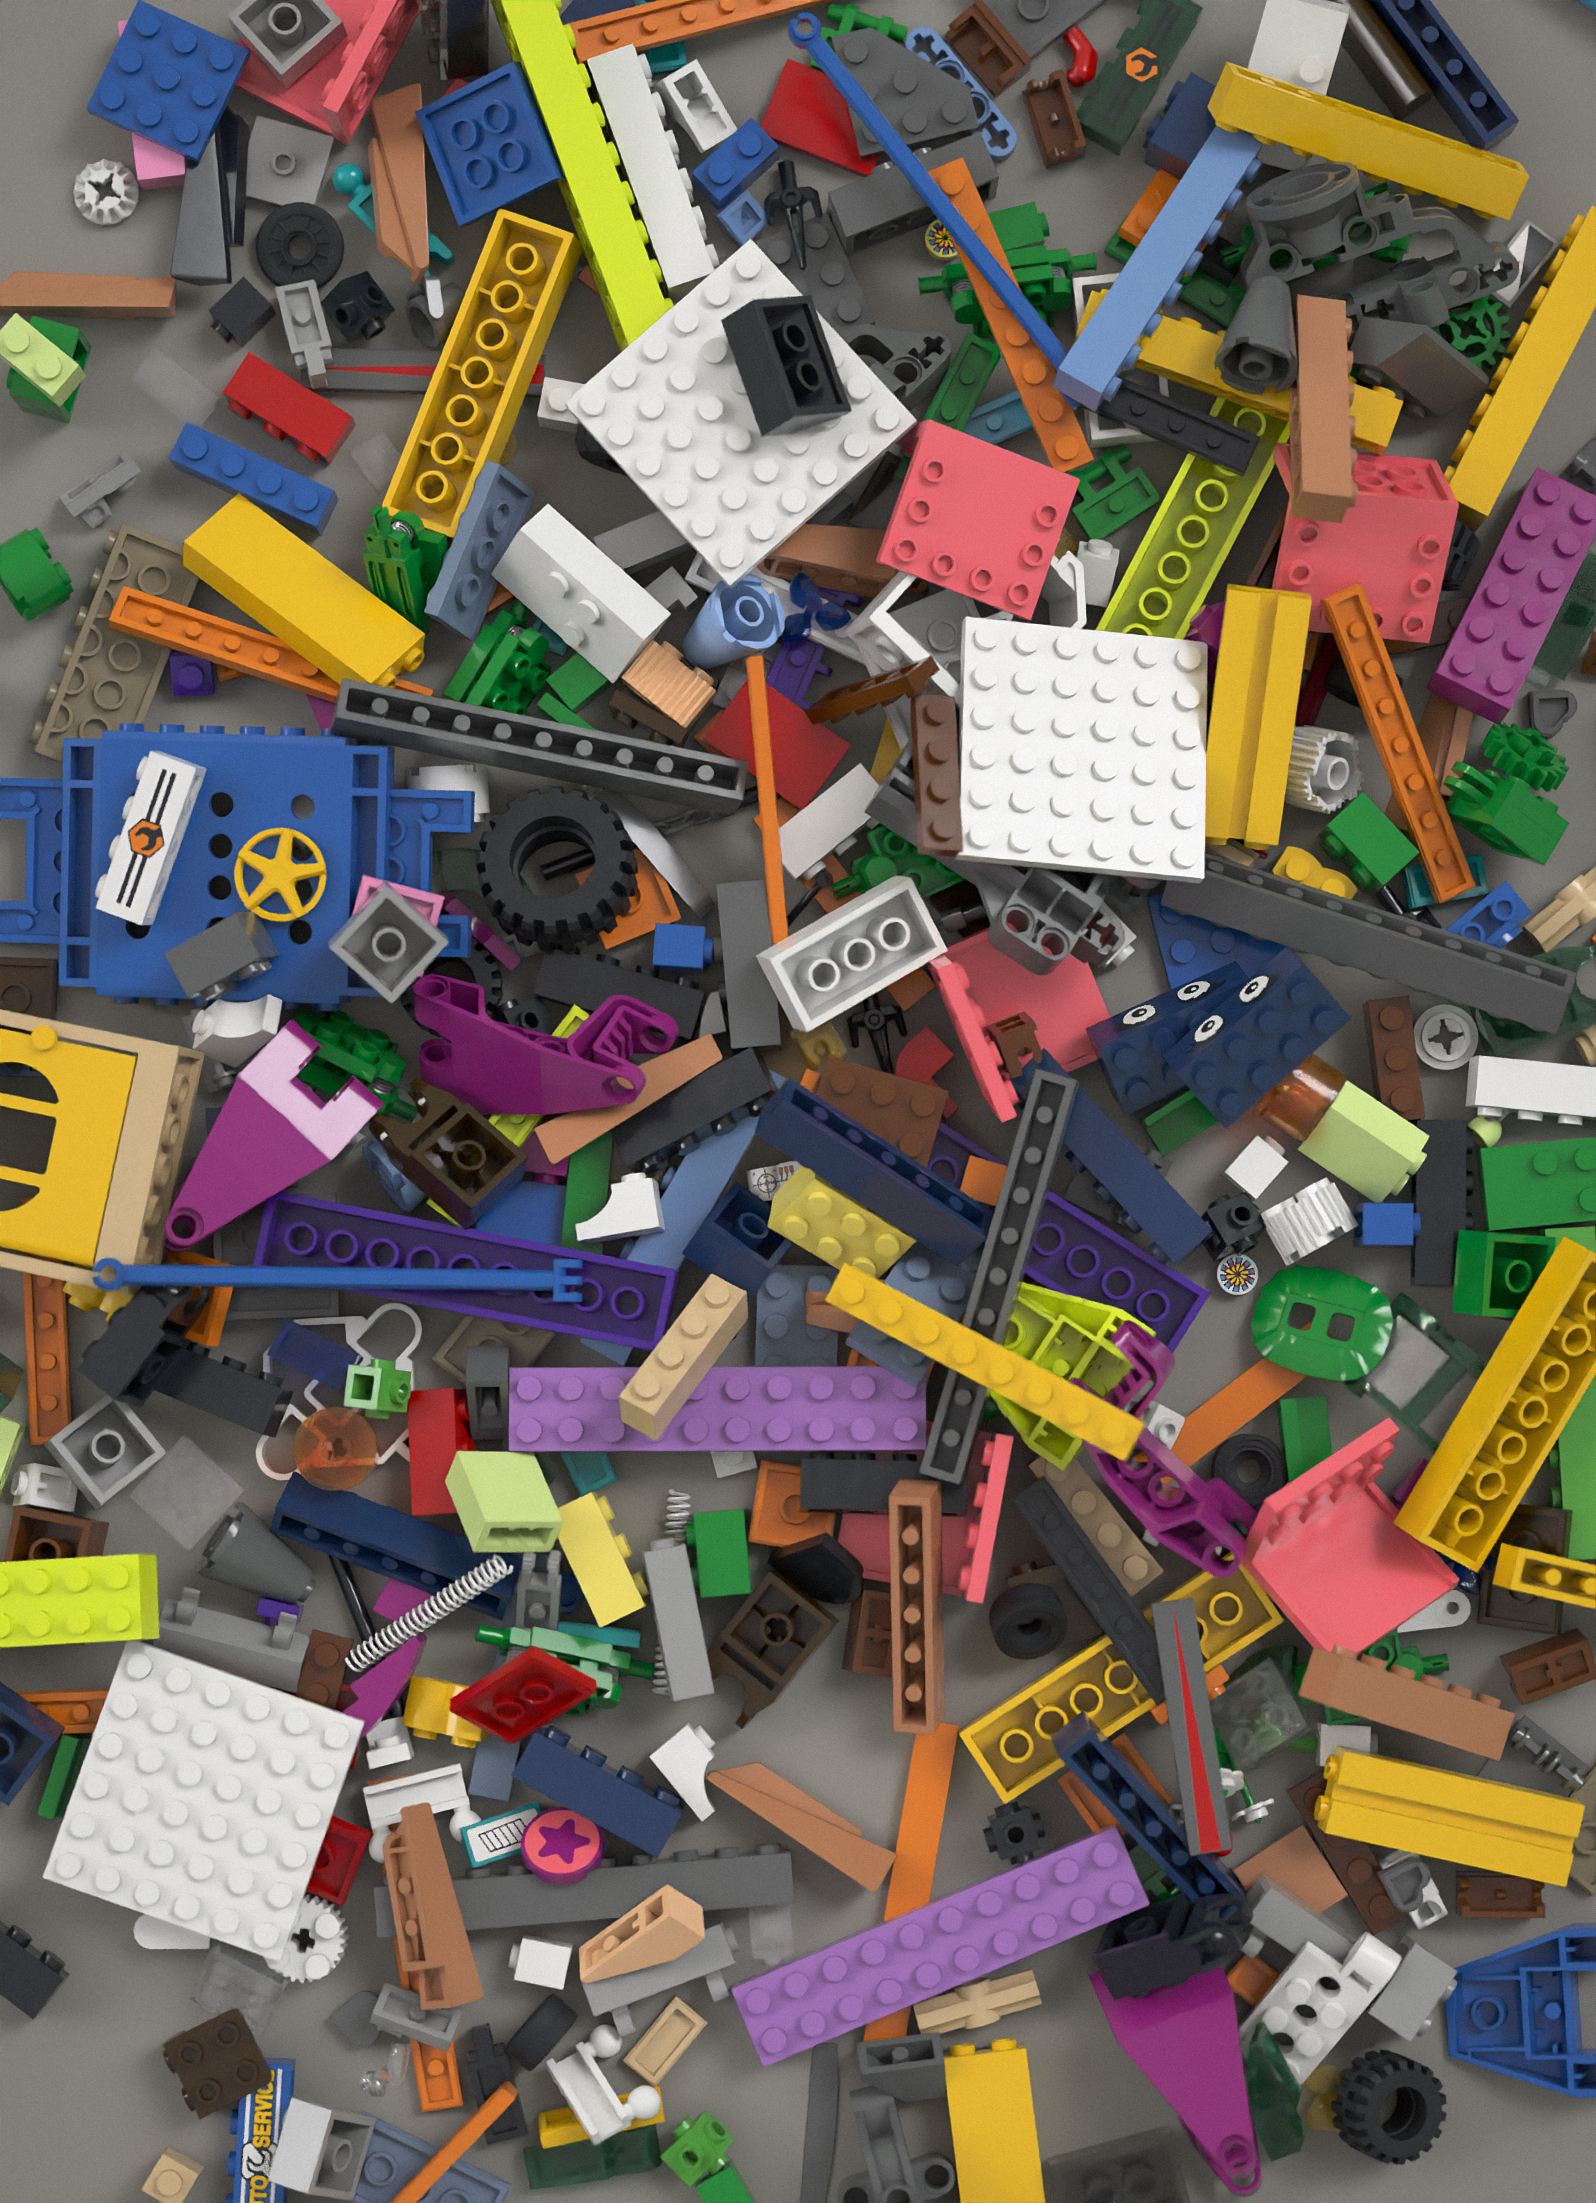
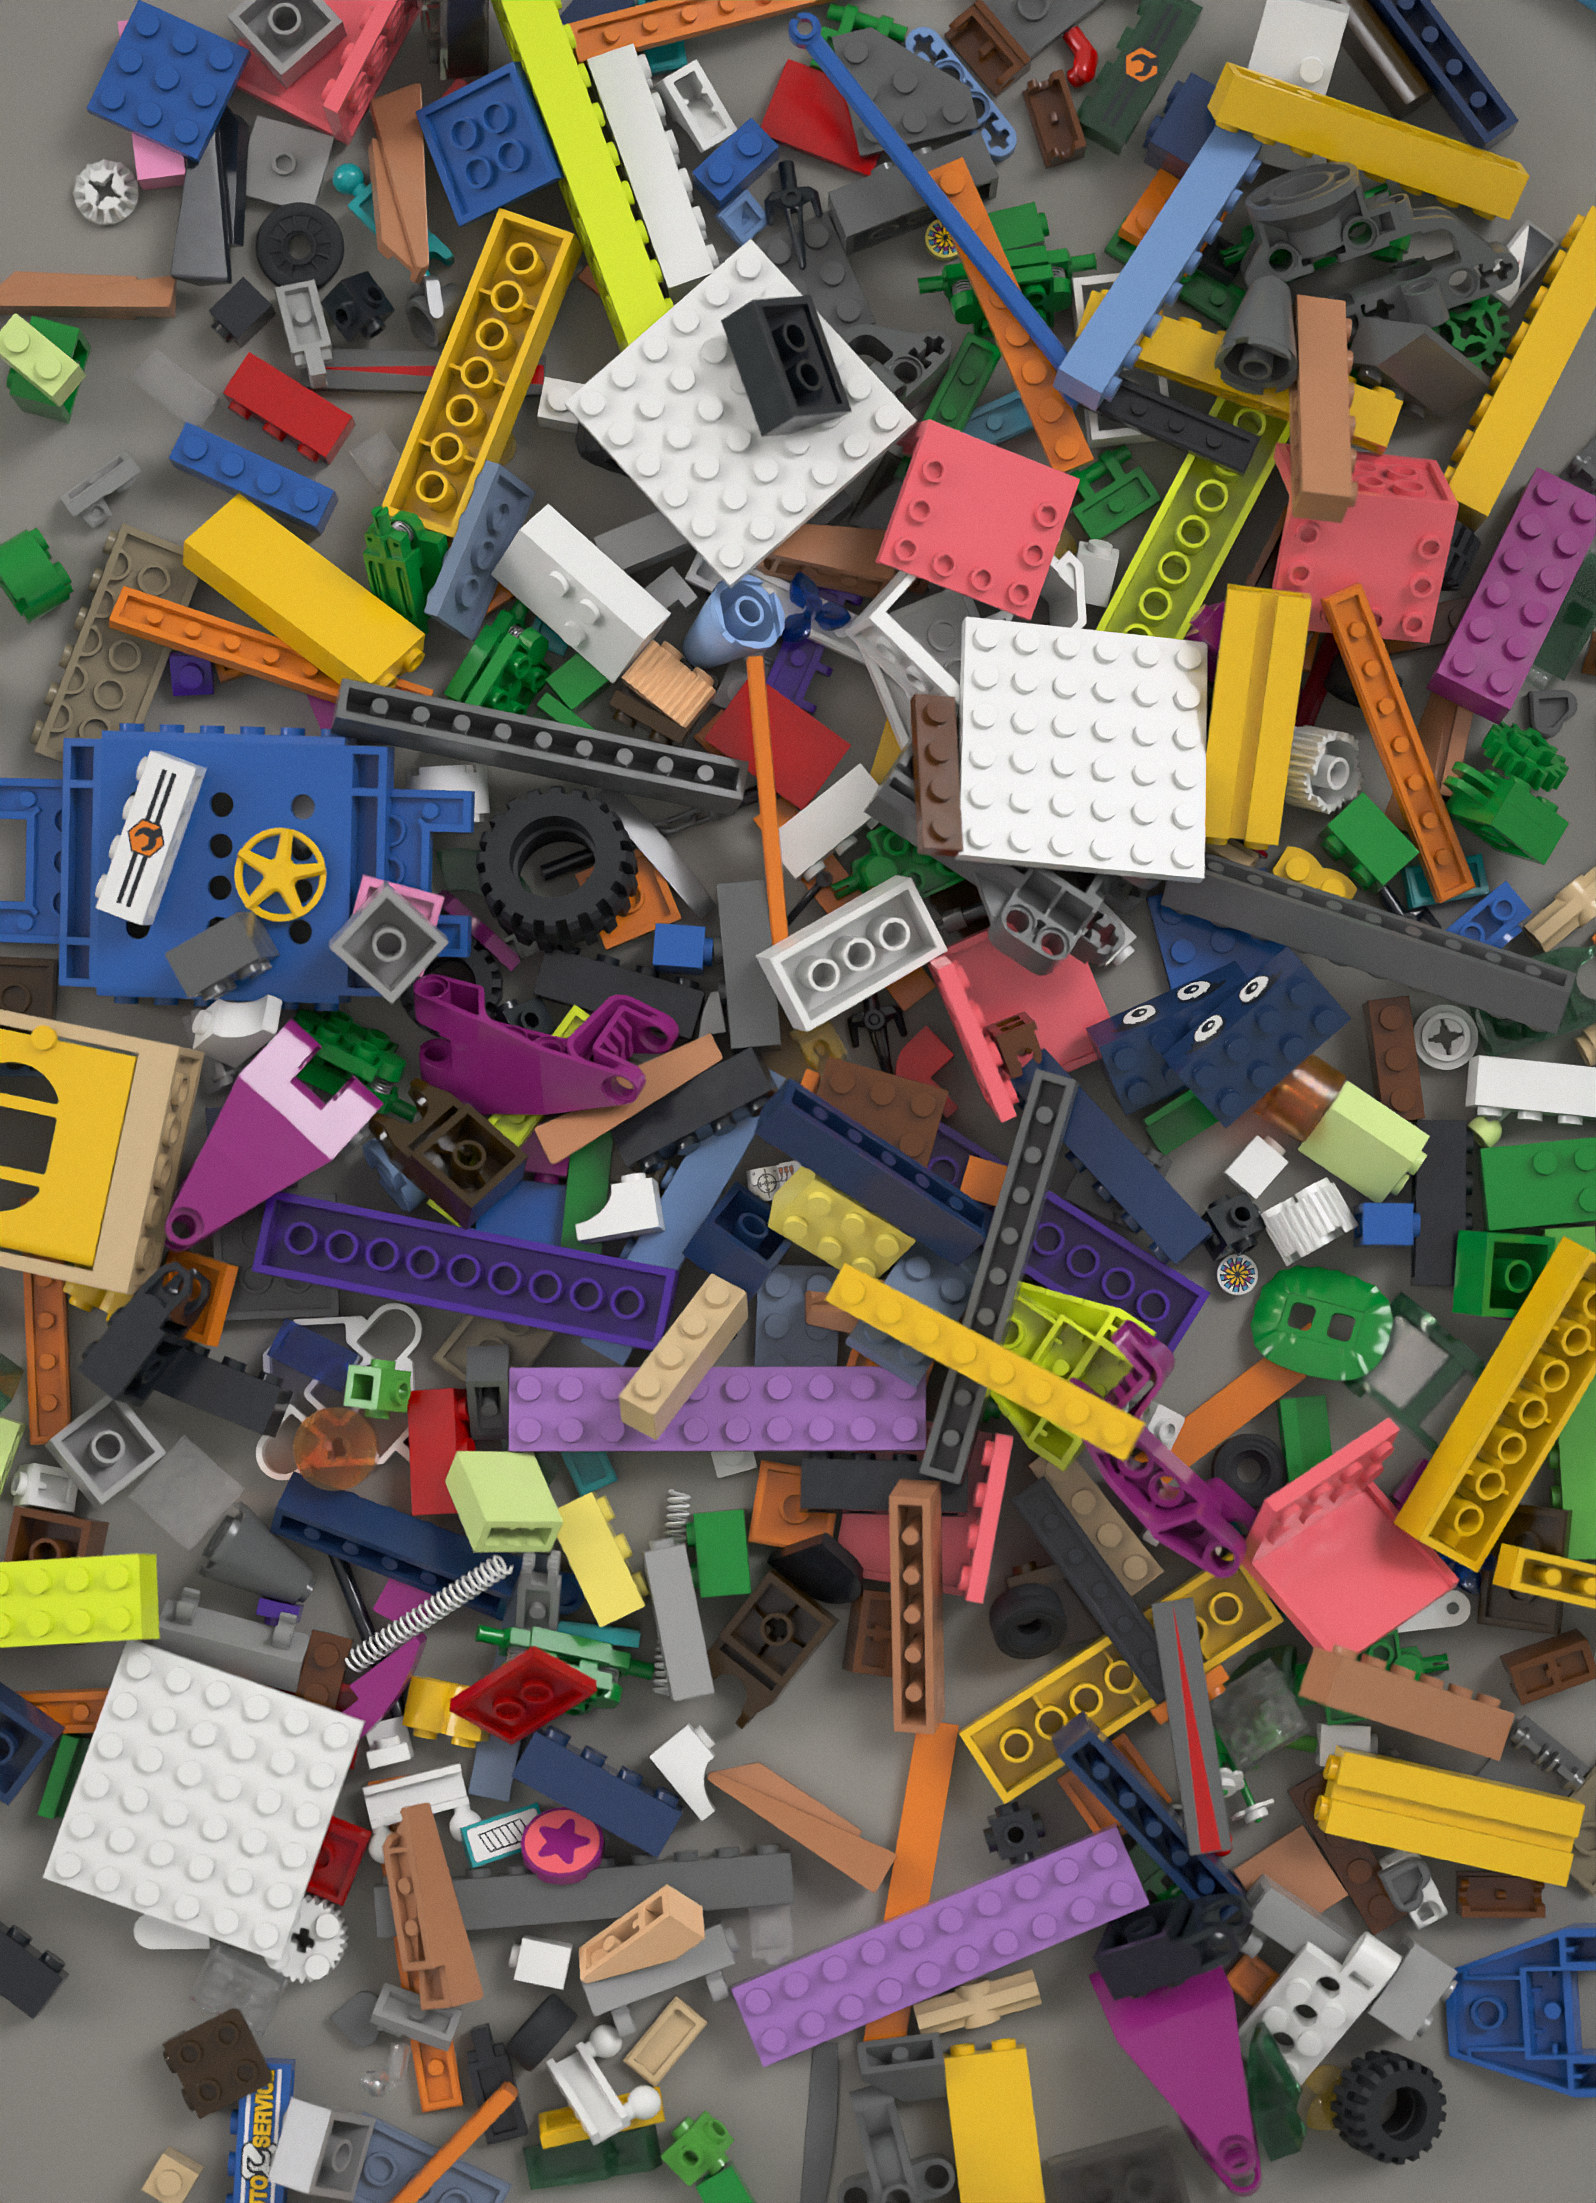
(346, 1277): blue hinge -> none
(868, 692): reddish brown plate -> none

